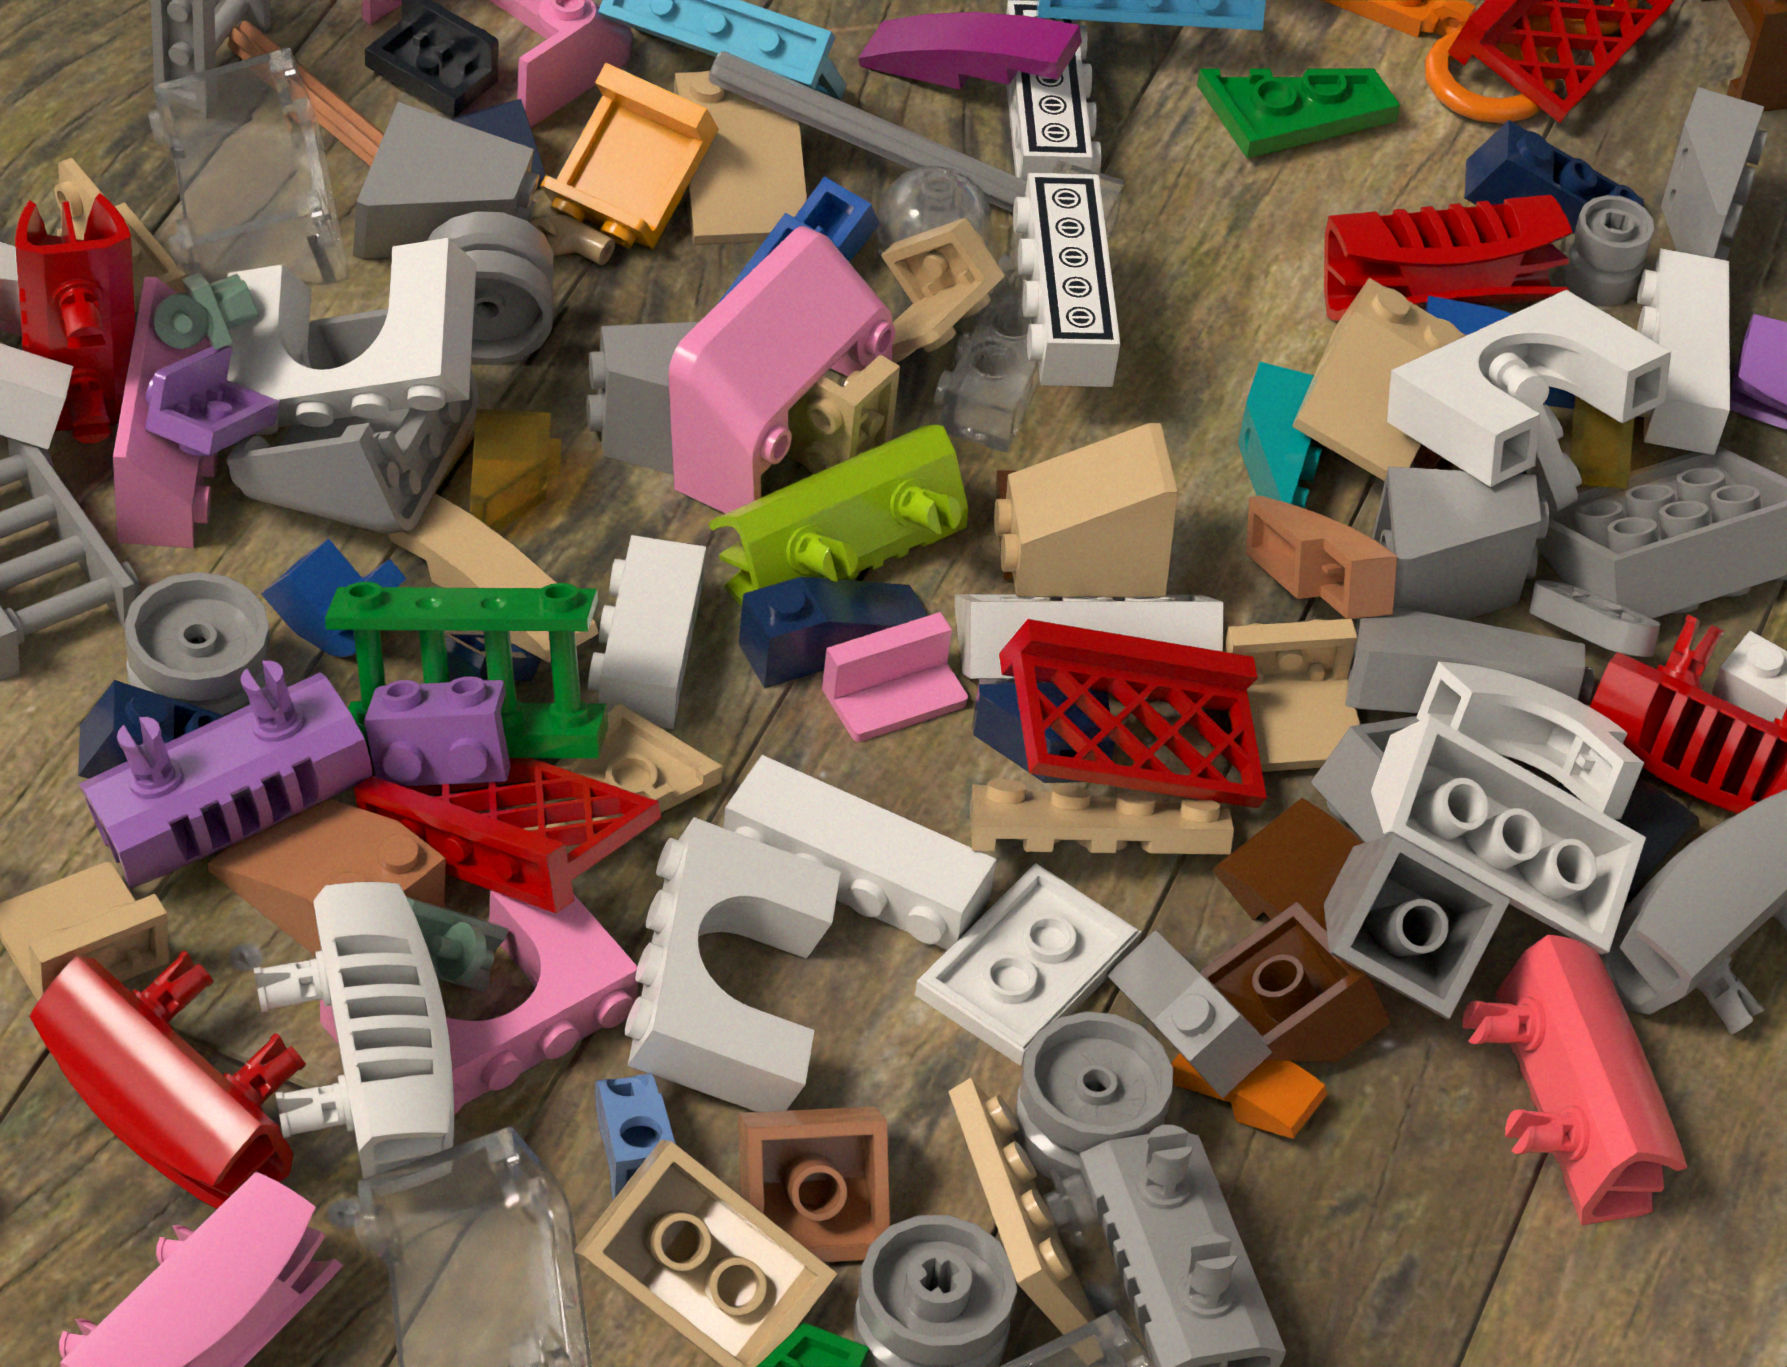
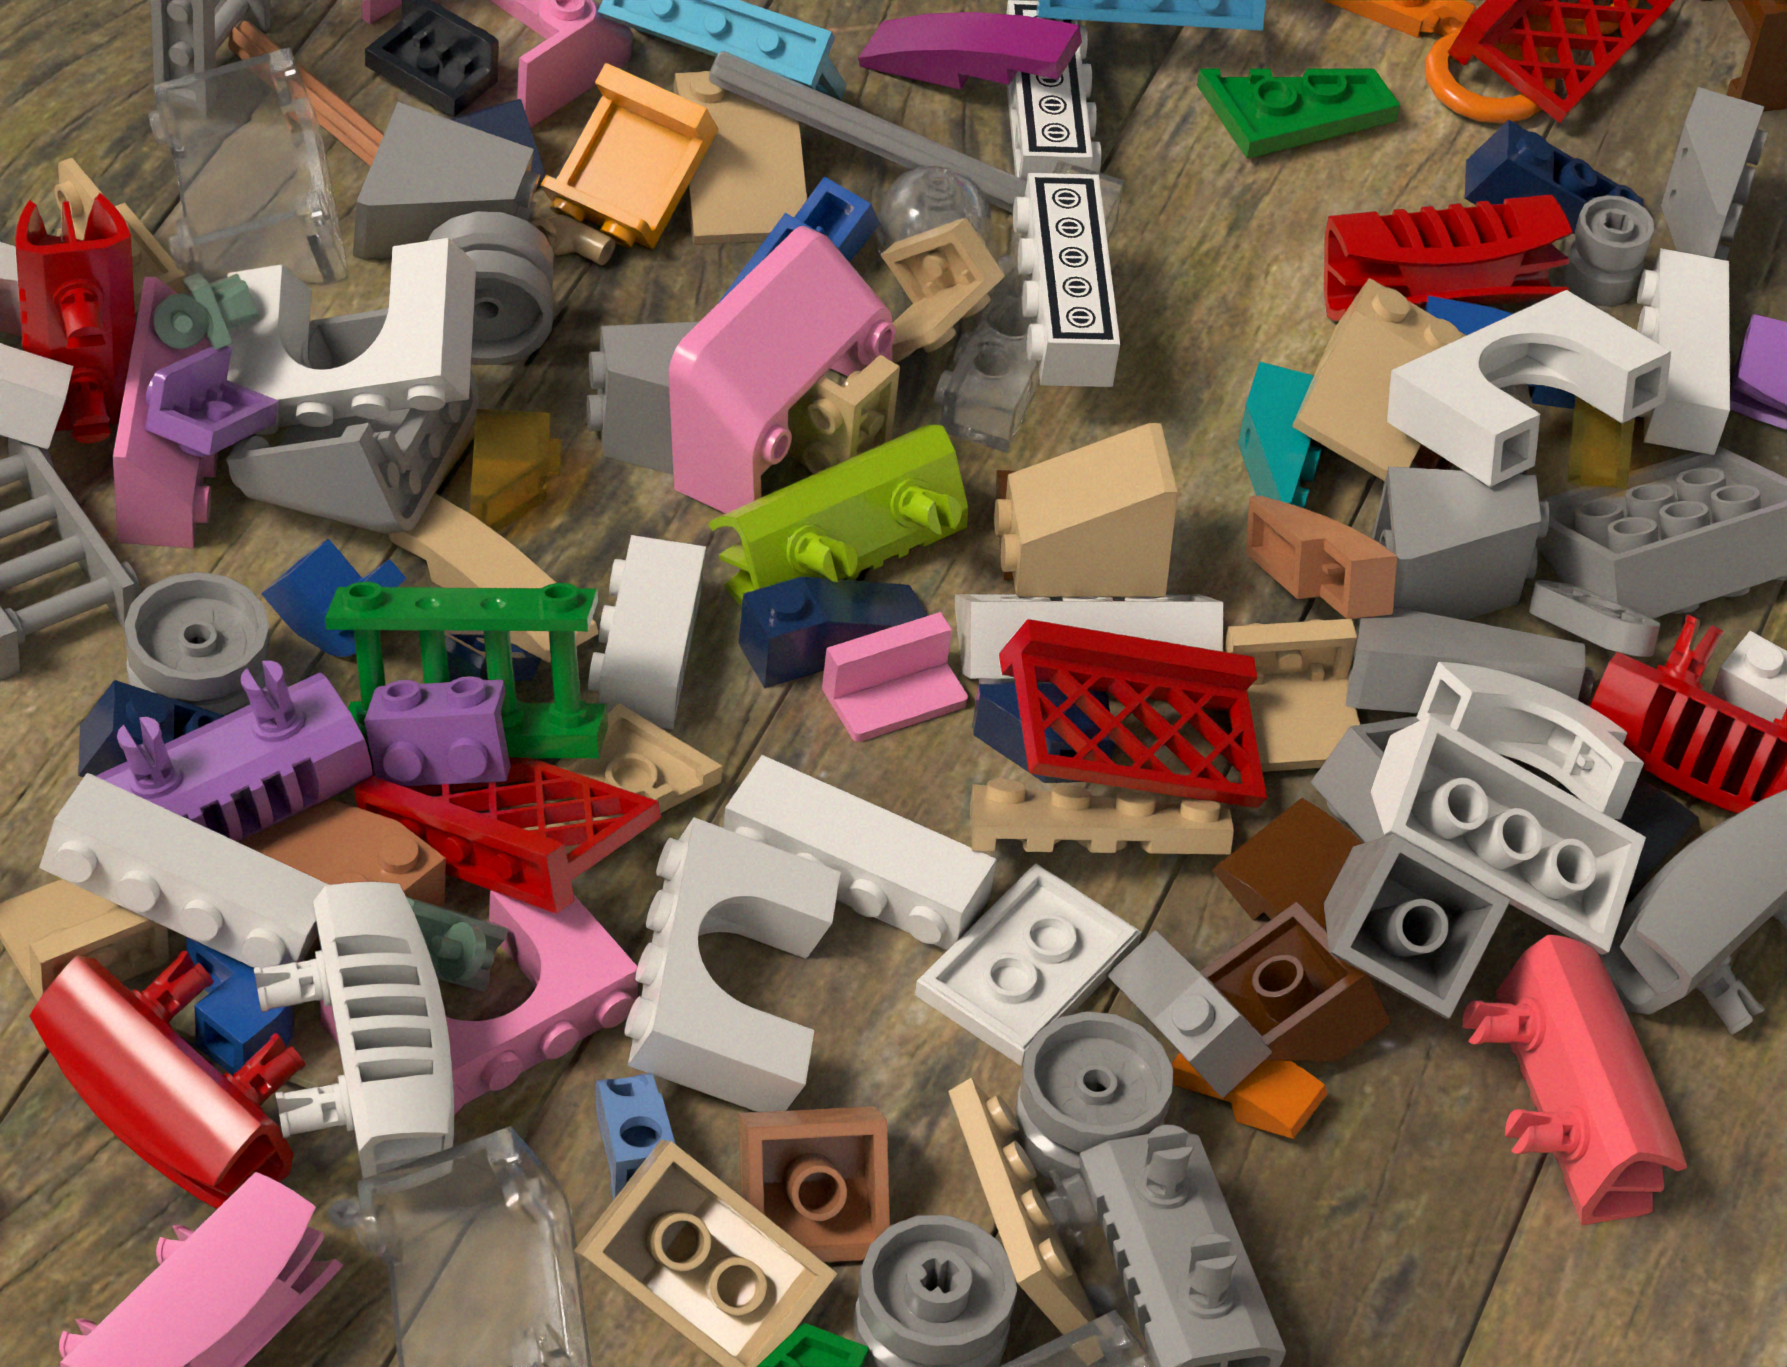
(182, 875): none -> white brick
(230, 1016): none -> blue brick
(1554, 470): white plate -> none

